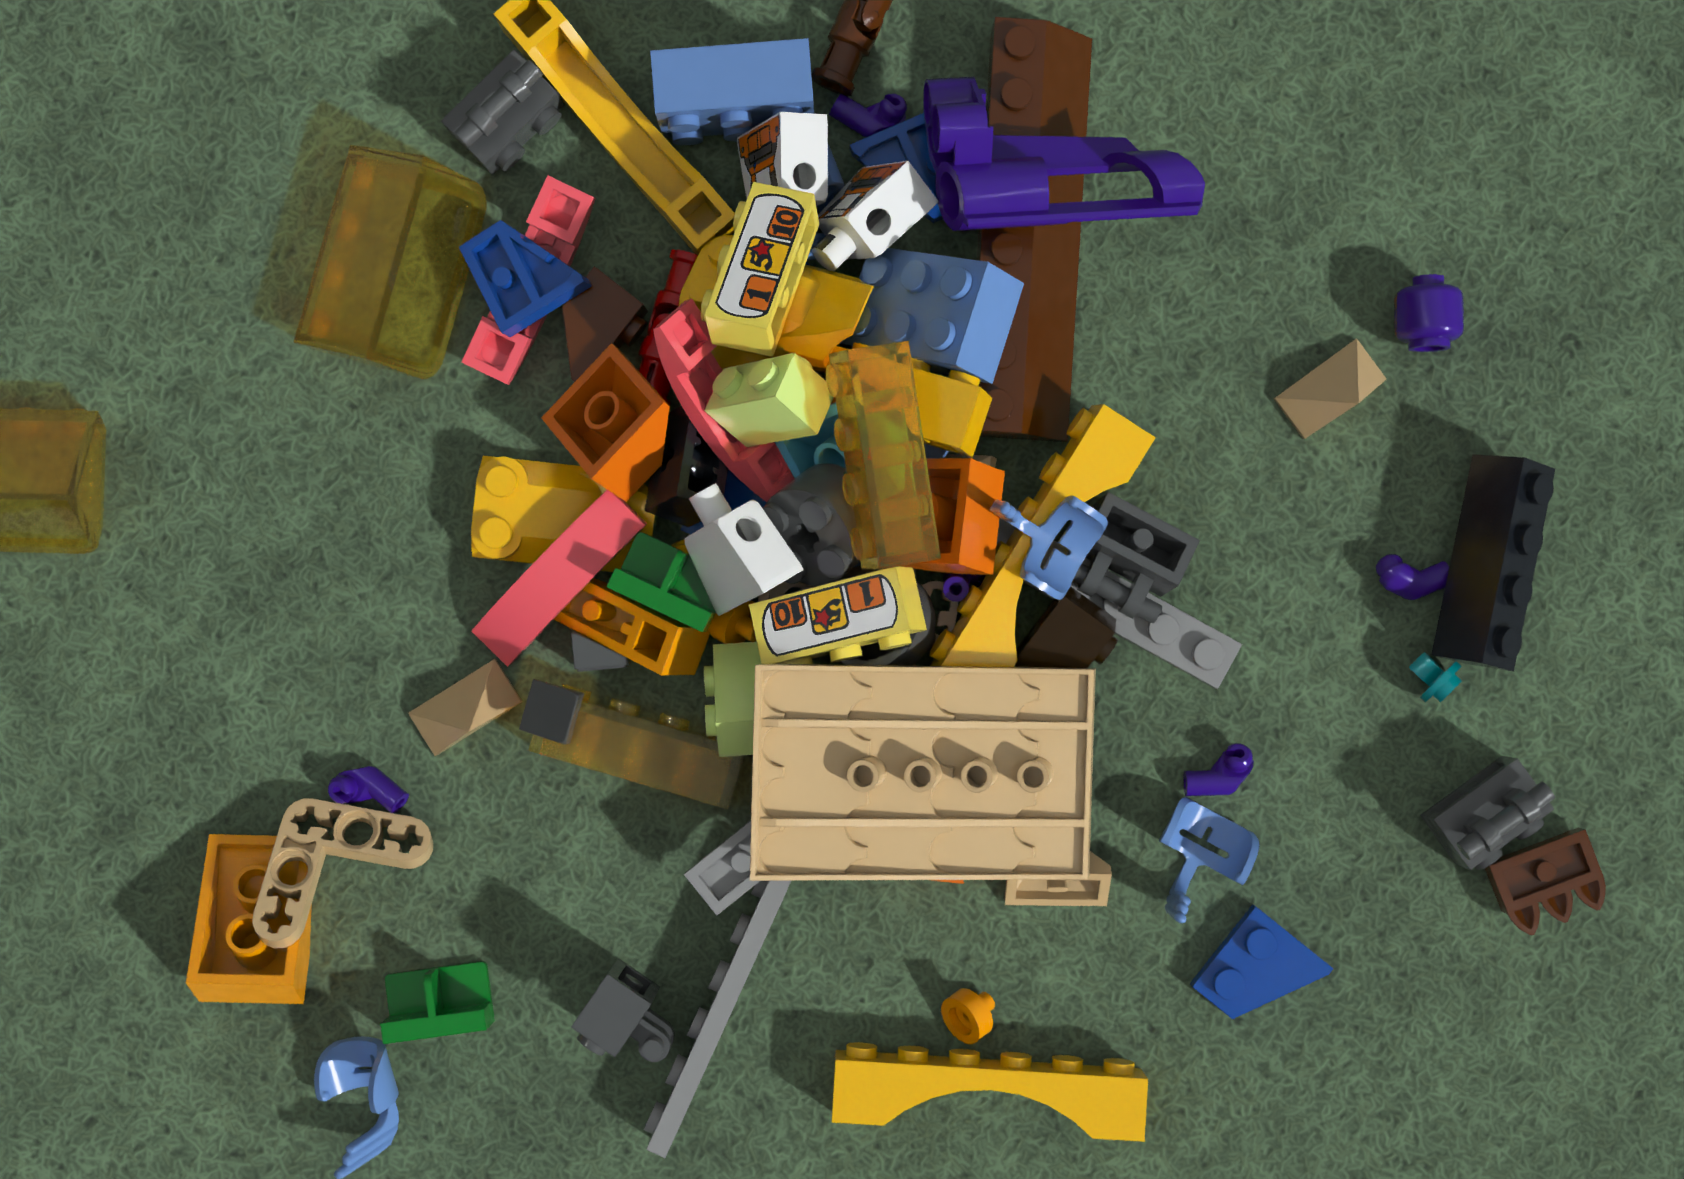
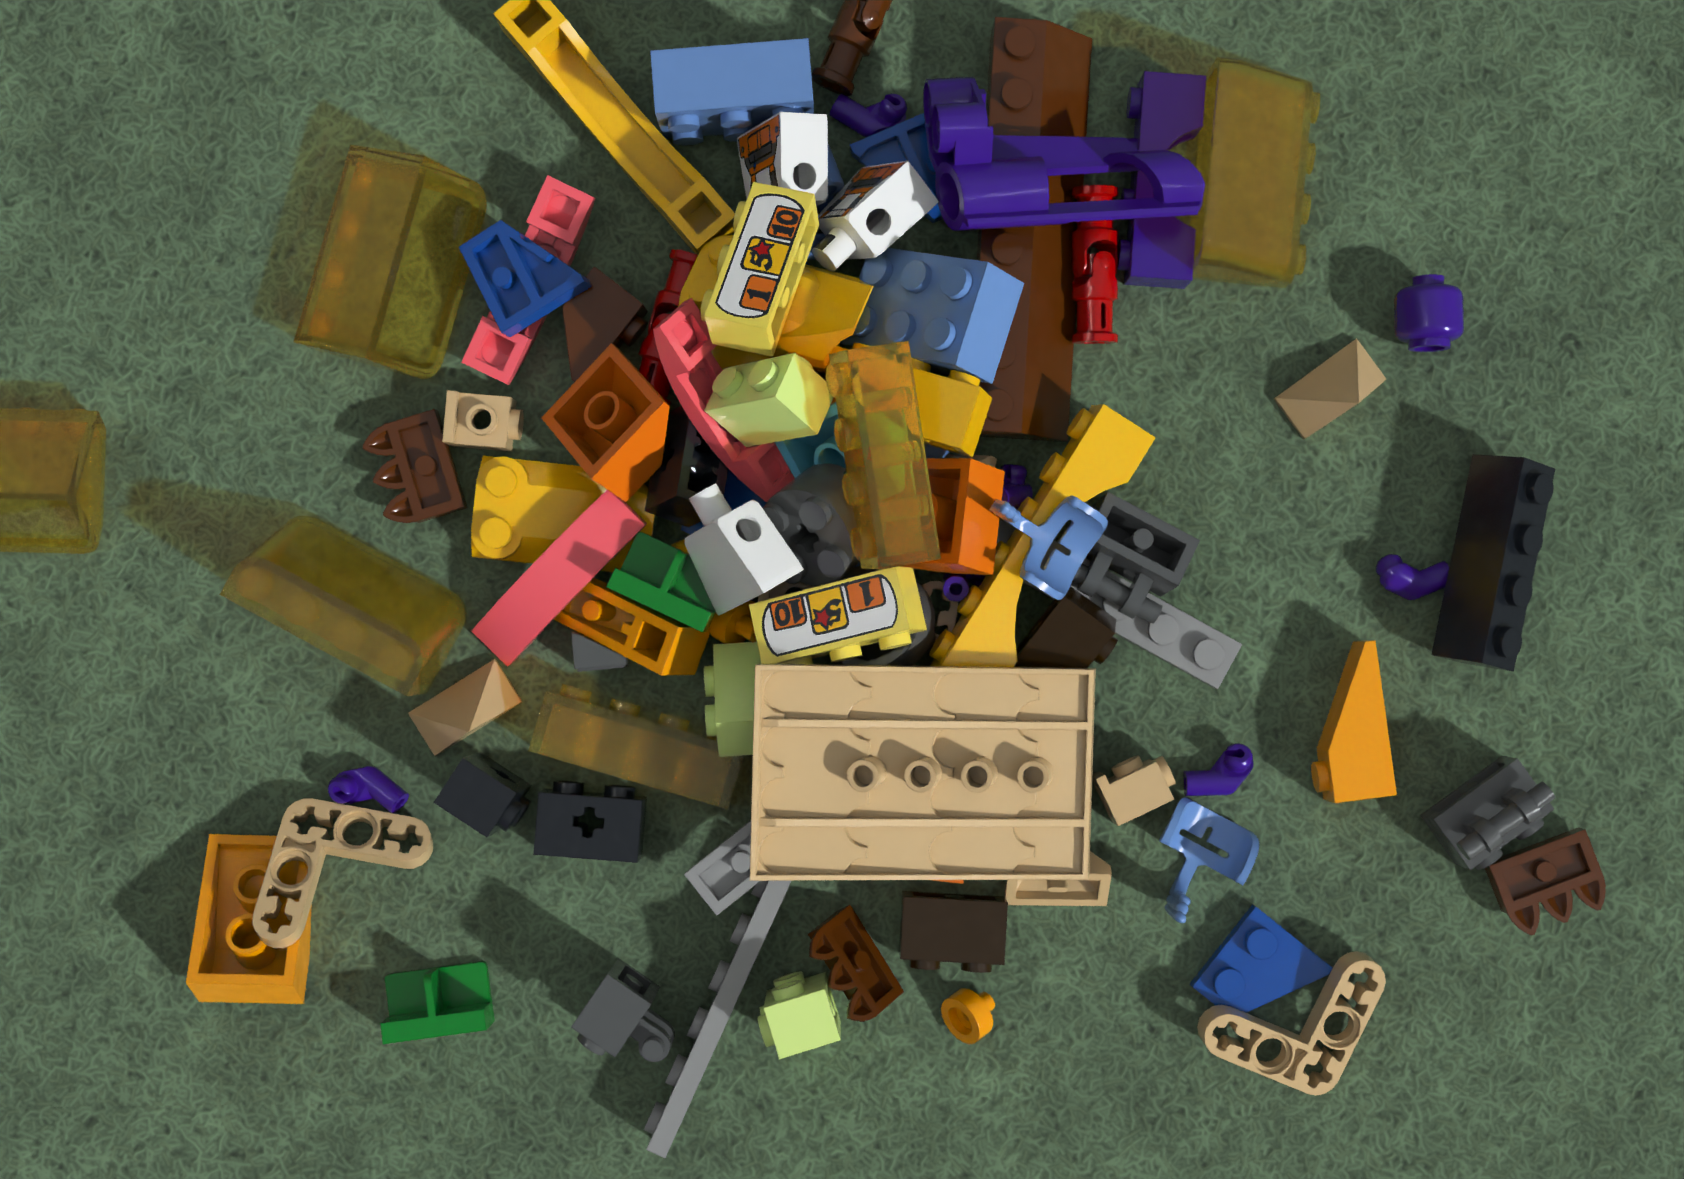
(339, 1072): medium blue helmet -> none
(350, 603): none -> clear yellow windscreen
(420, 466): none -> reddish brown plate
(460, 427): none -> tan brick
(484, 795): none -> black brick
(505, 113): dark grey brick -> none
(551, 711): dark grey slope -> none
(562, 834): none -> black brick
(799, 1014): none -> yellowish green brick
(854, 964): none -> reddish brown plate
(880, 1086): yellow arch -> none
(953, 929): none -> dark brown brick
(1014, 487): none -> dark purple arm
(1095, 278): none -> red piece
(1134, 788): none -> tan brick
(1166, 113): none -> dark purple arch
(1253, 174): none -> clear yellow windscreen
(1302, 1049): none -> tan beam
(1355, 740): none -> light orange slope
(1439, 680): teal plate -> none

